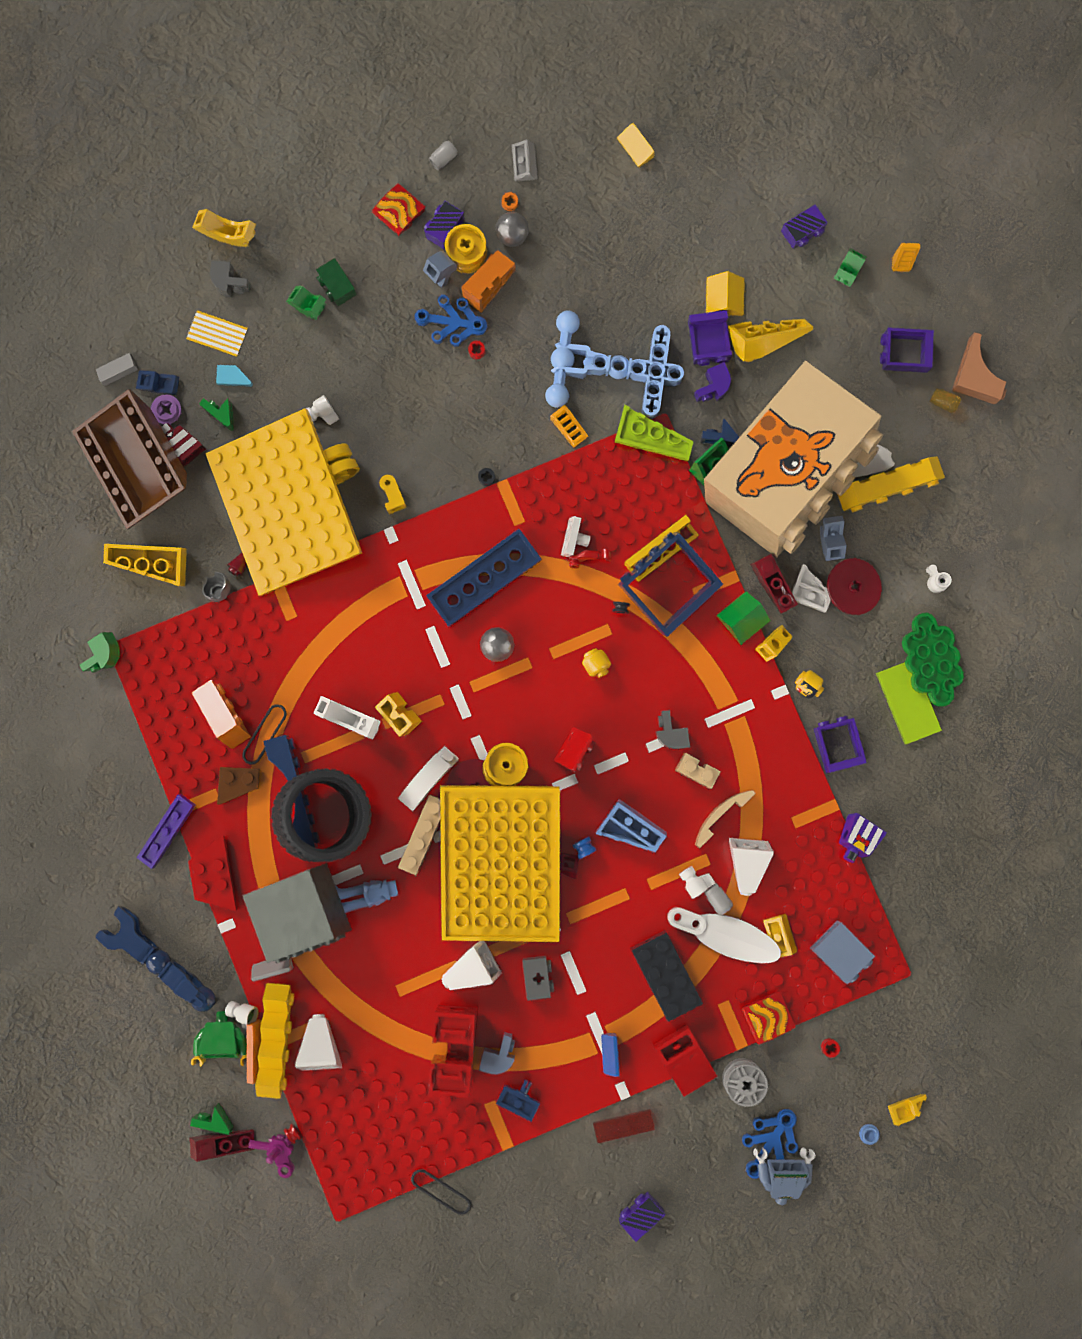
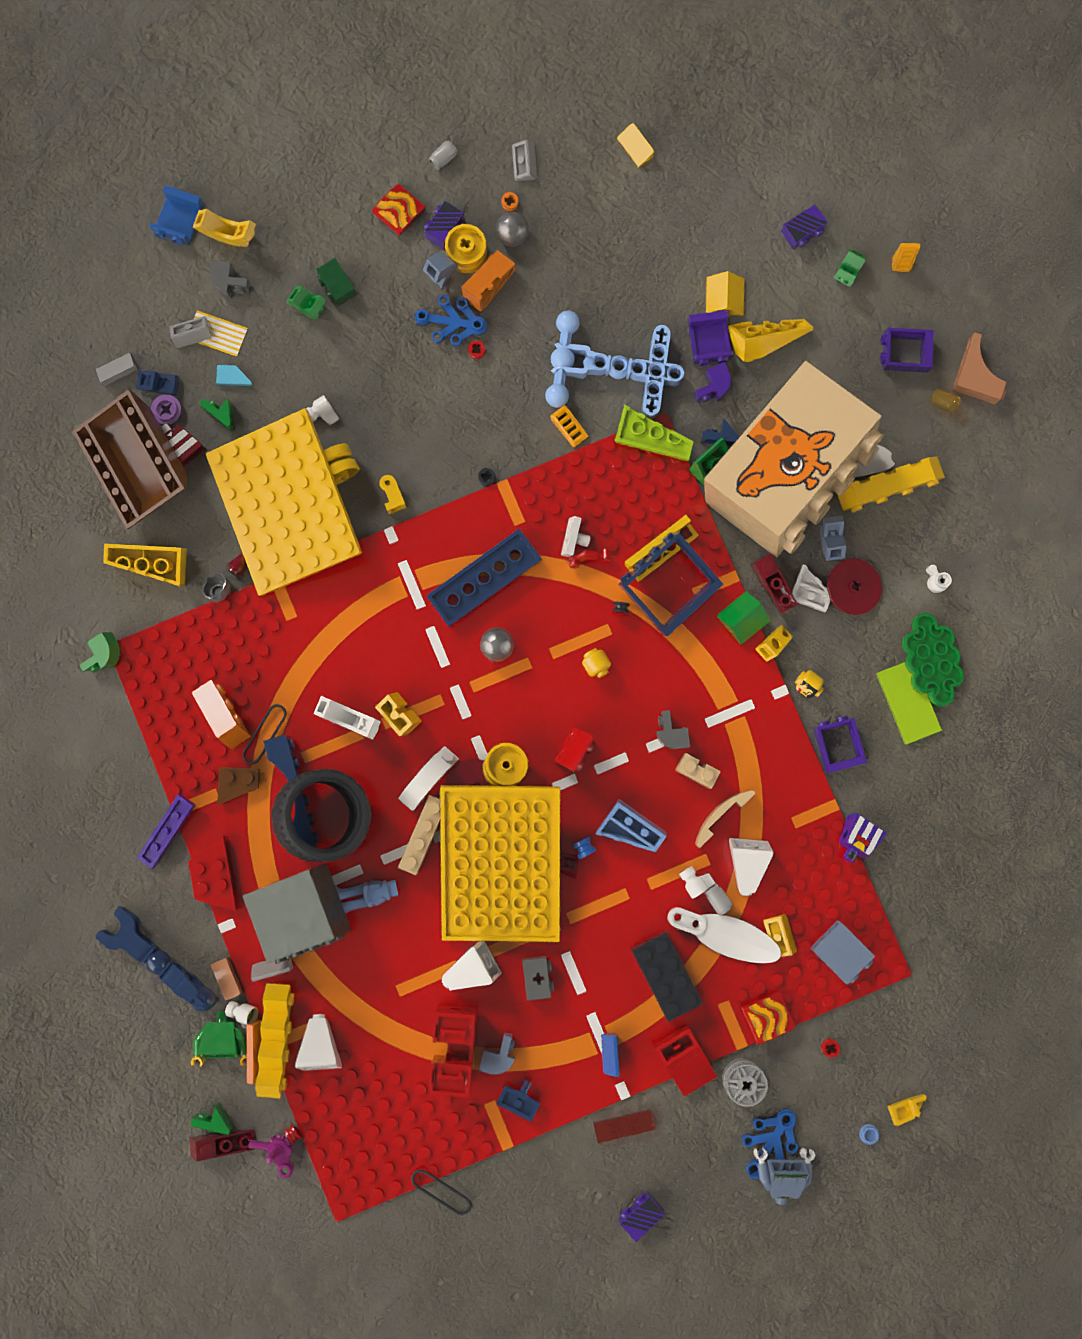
(177, 216): none -> blue panel
(190, 332): none -> light grey slope
(227, 978): none -> nougat slope

